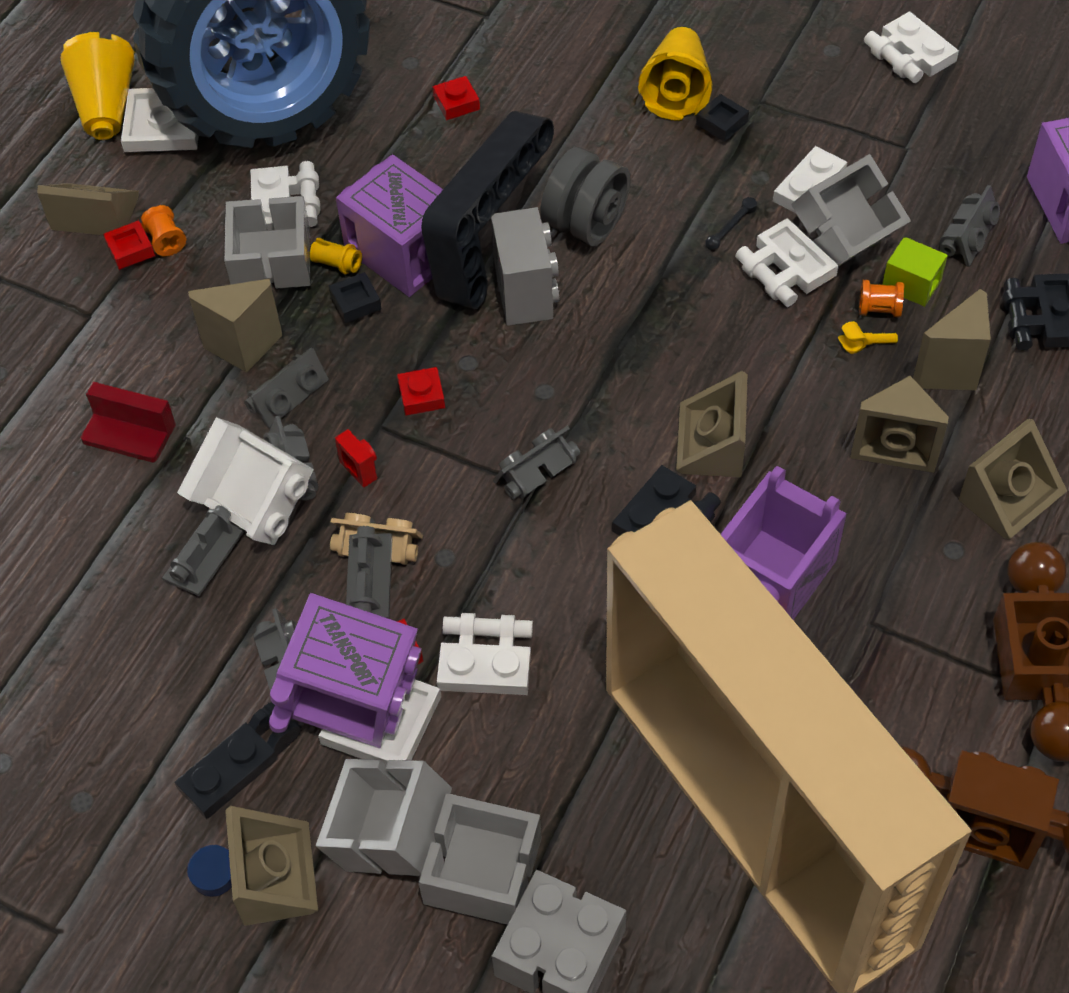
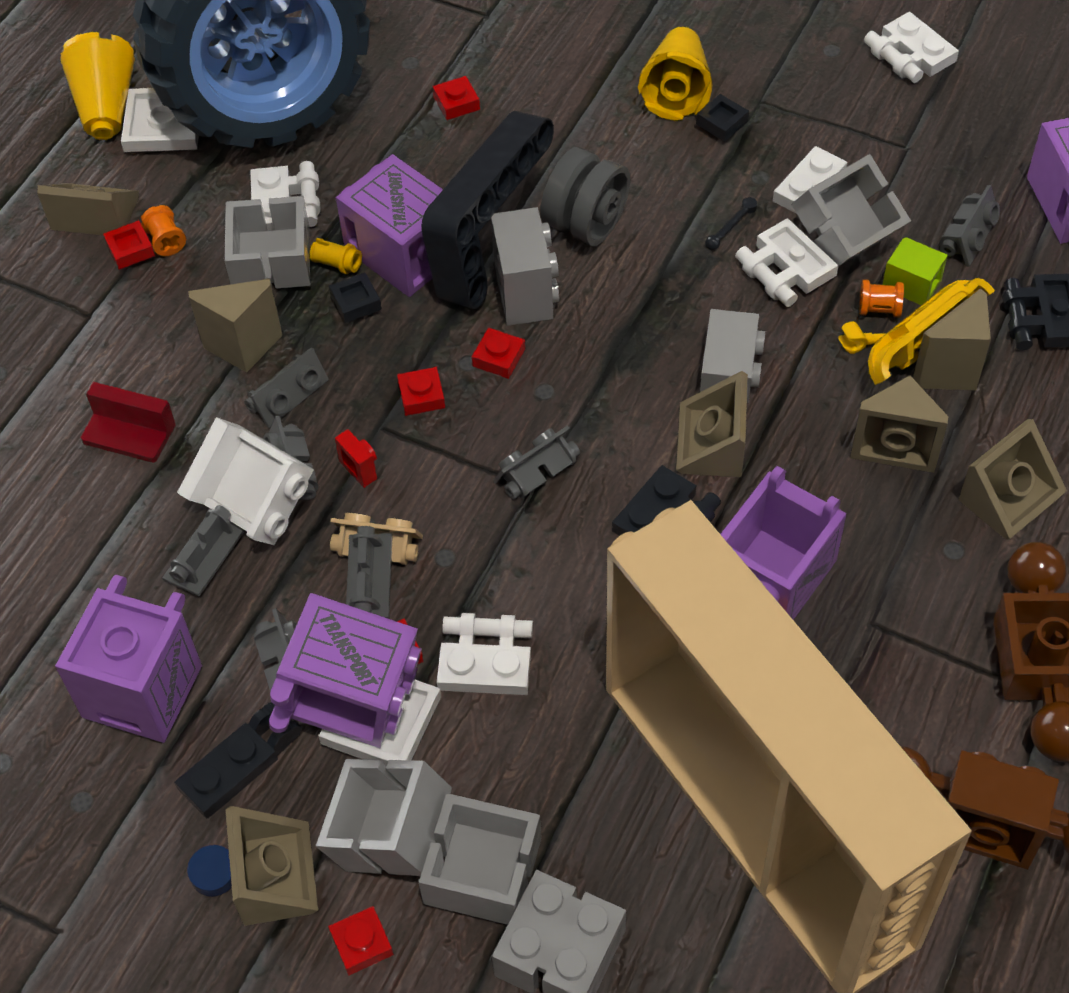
(130, 662): none -> medium lavender container
(361, 940): none -> red plate
(498, 353): none -> red plate
(731, 348): none -> light grey brick
(903, 341): none -> yellow plate

